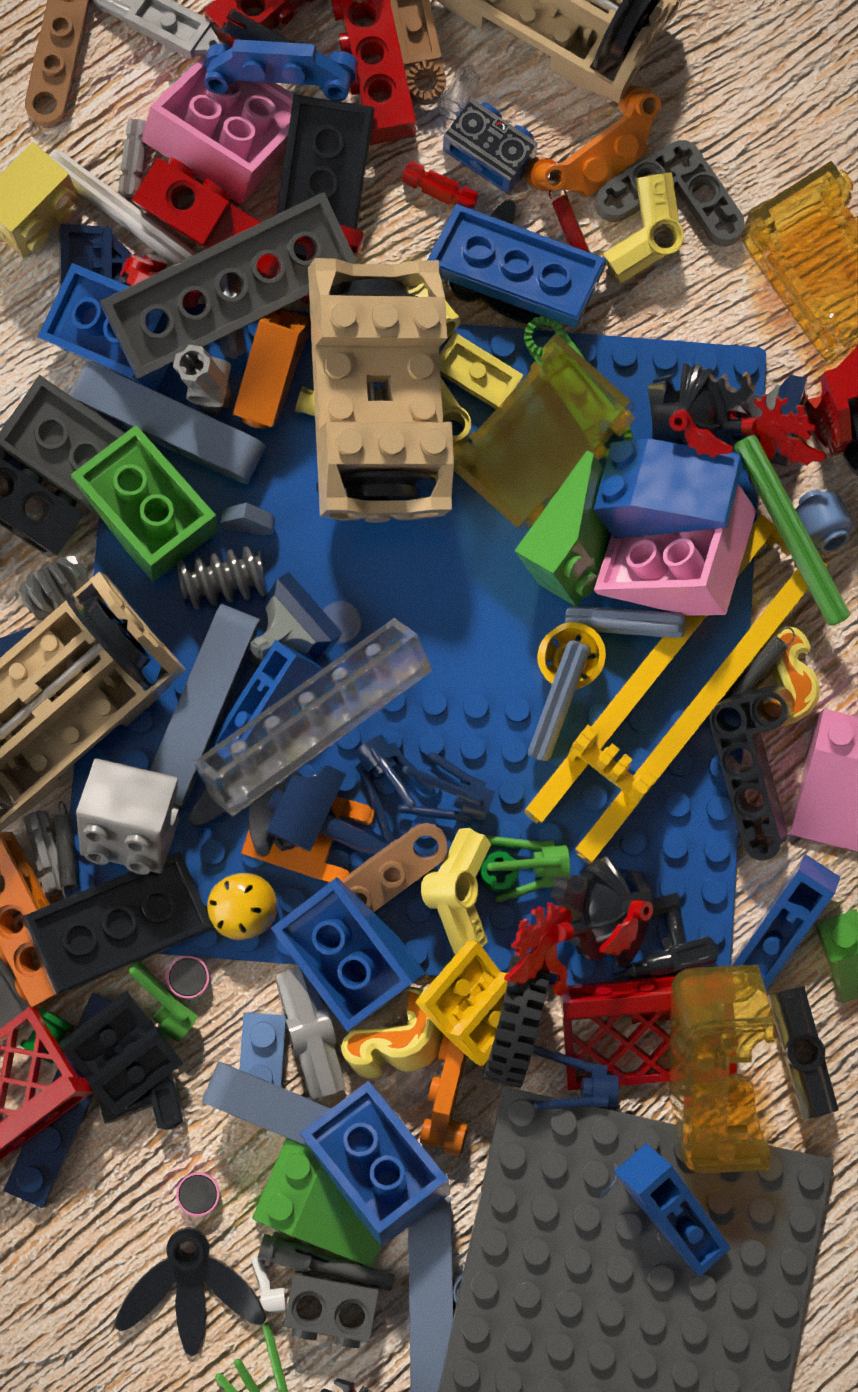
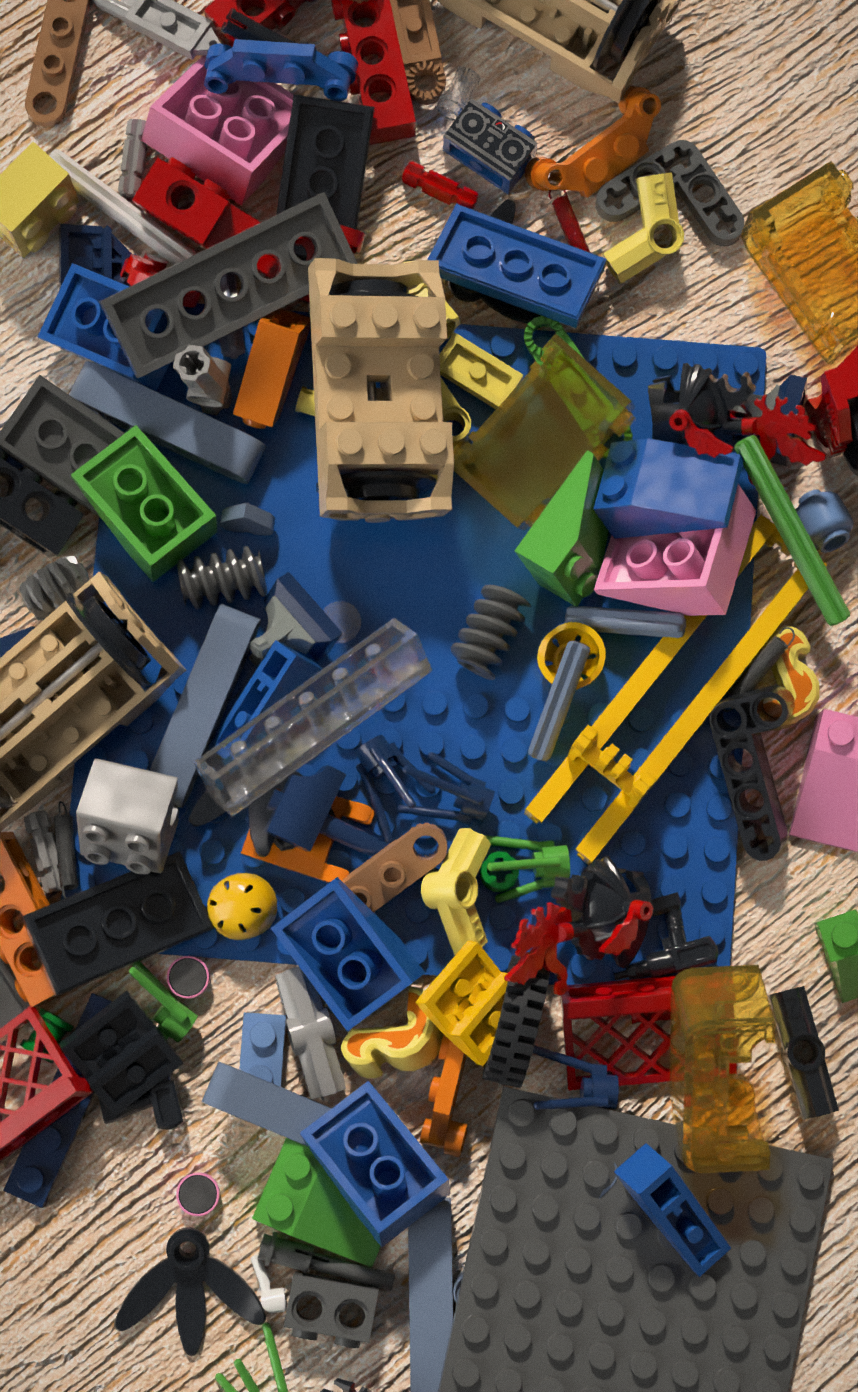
(488, 629): none -> dark grey piece
(789, 918): blue slope -> none

